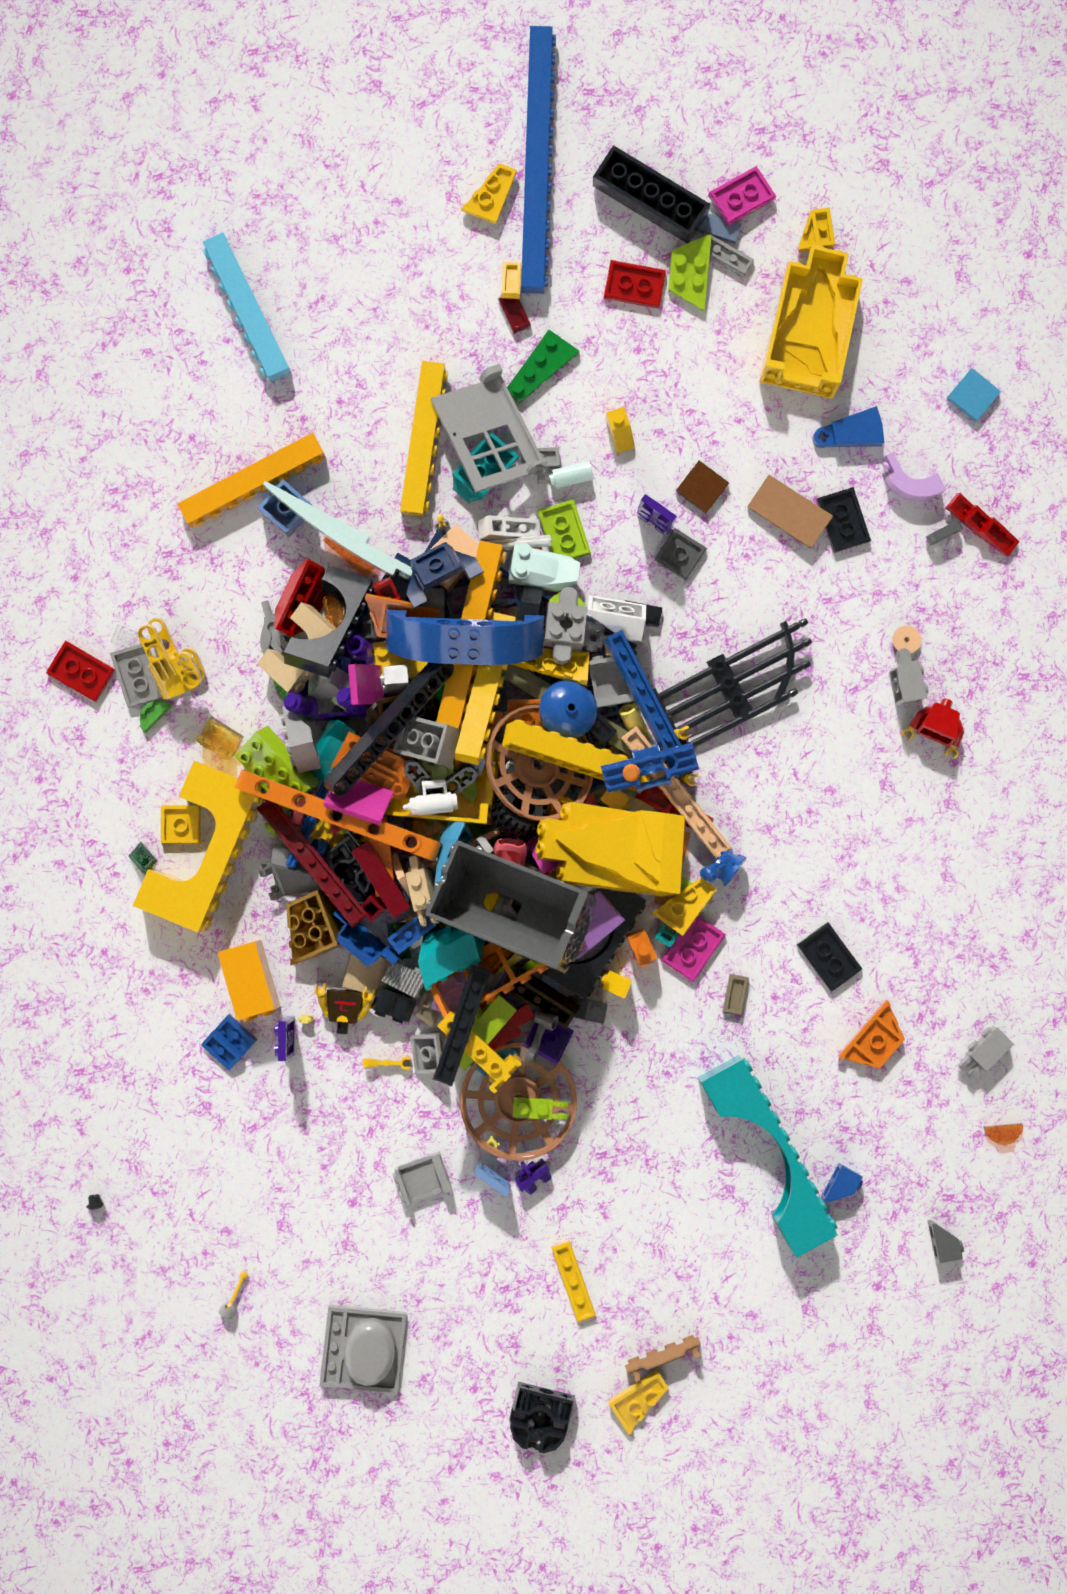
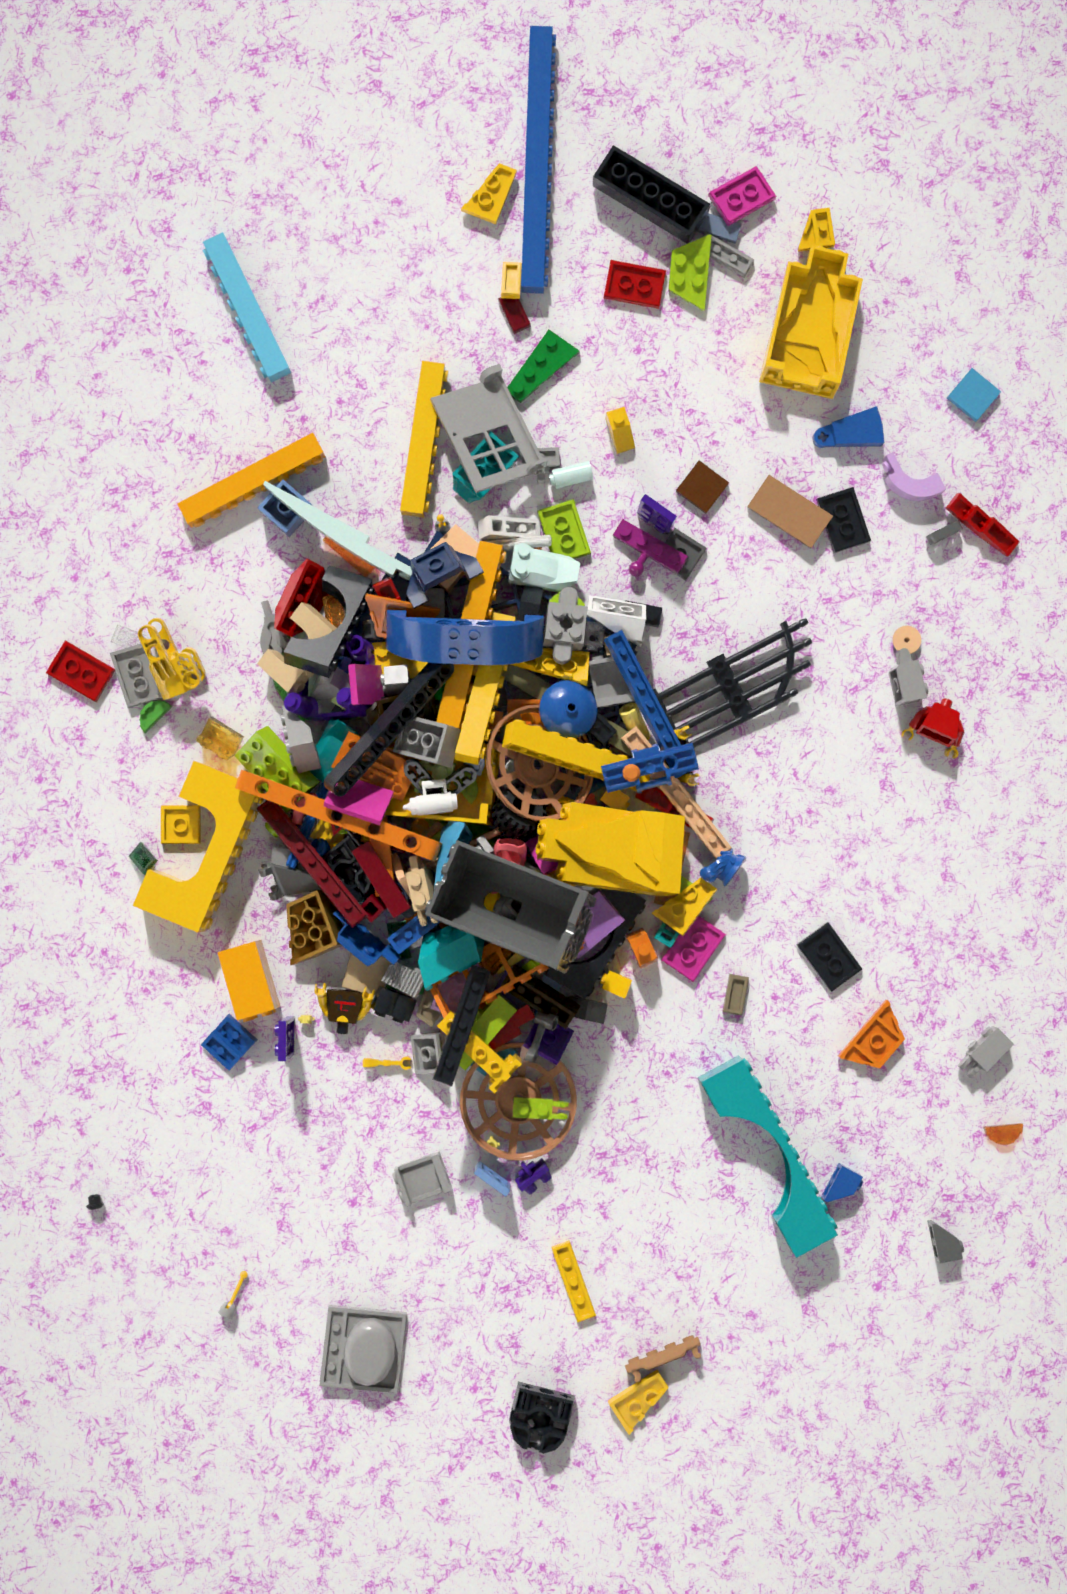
(648, 547): none -> magenta plate

